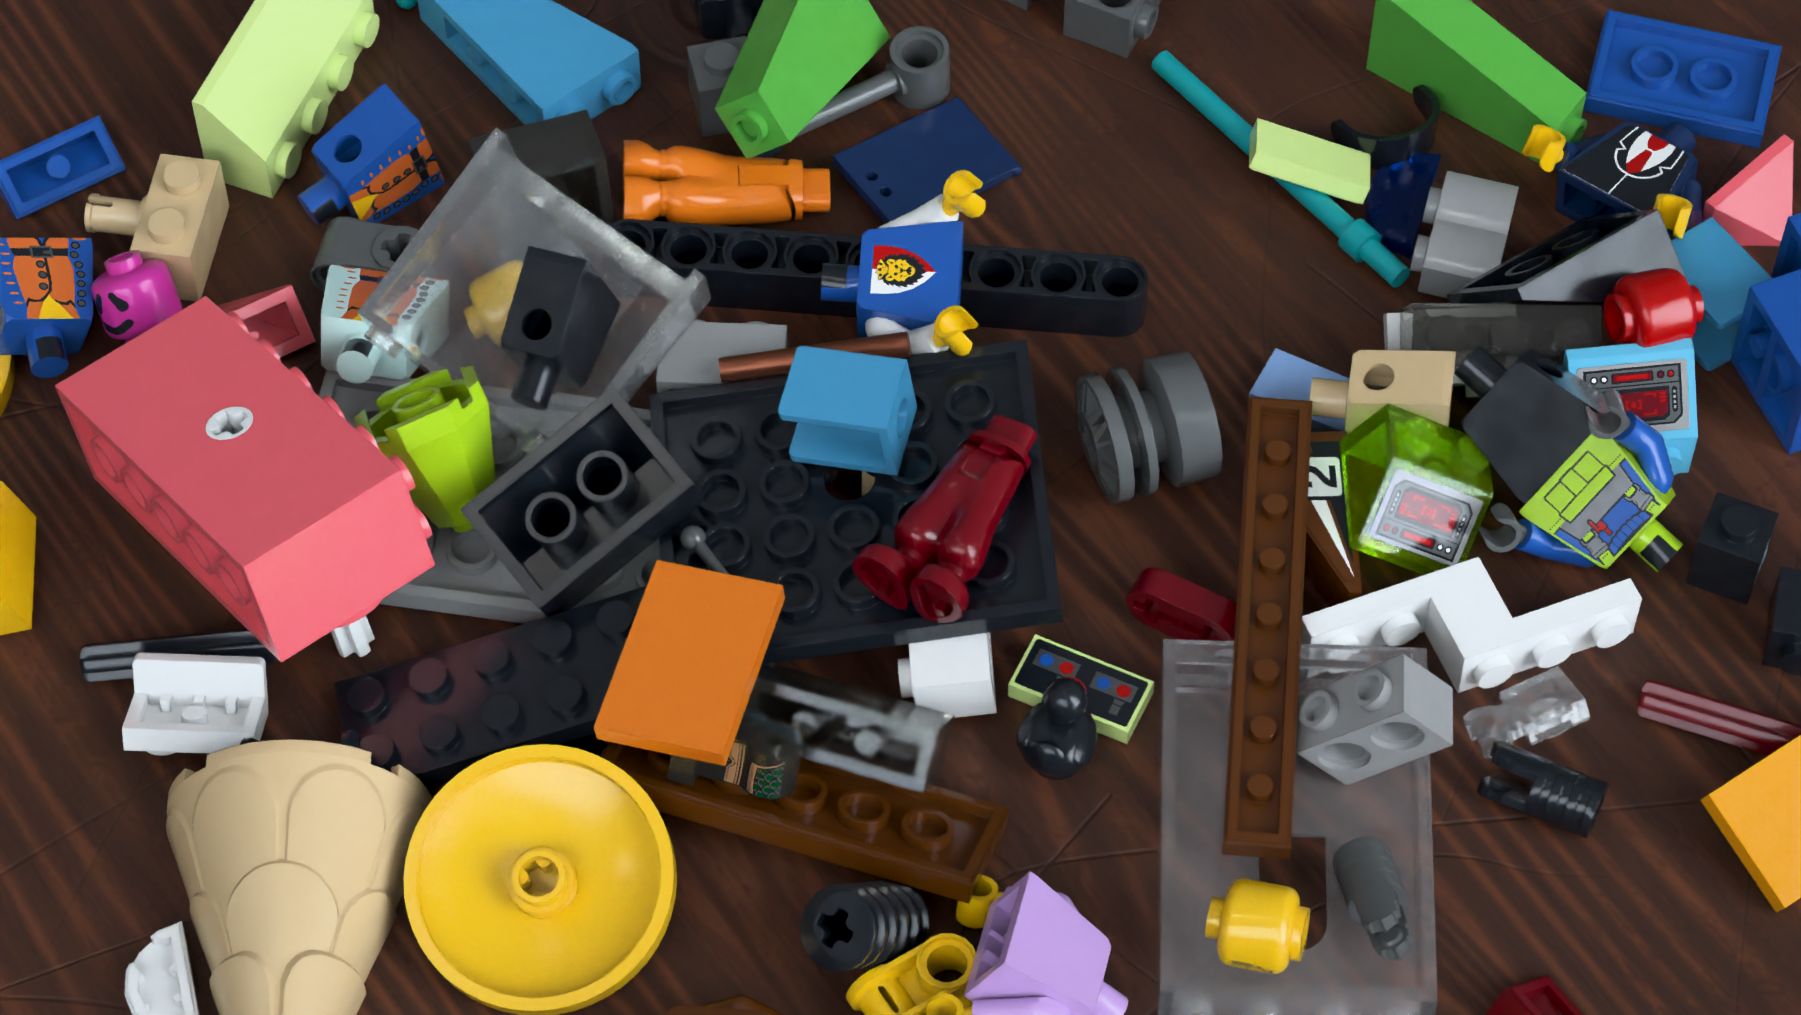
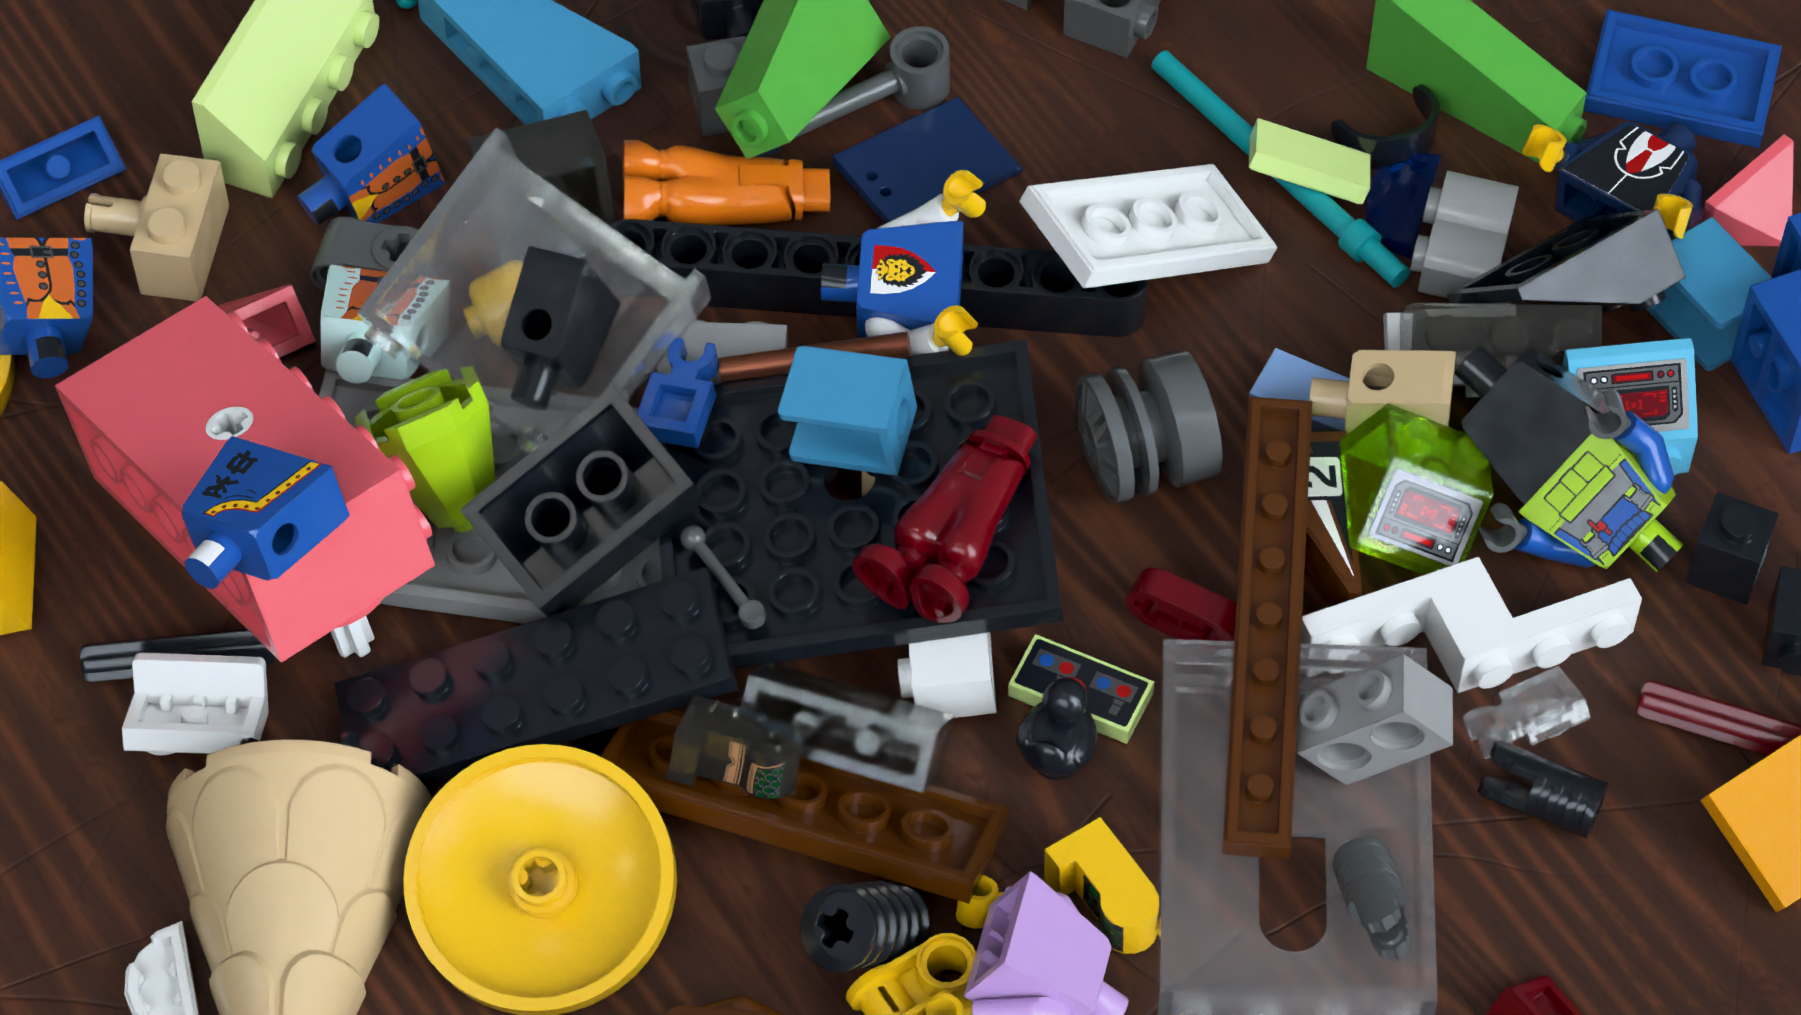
(134, 295): dark pink head -> none
(259, 512): none -> blue torso
(680, 403): none -> blue plate
(690, 662): orange tile -> none
(1108, 883): none -> yellow leg
(1147, 225): none -> white plate
(1258, 926): yellow head -> none
(1652, 308): red head -> none

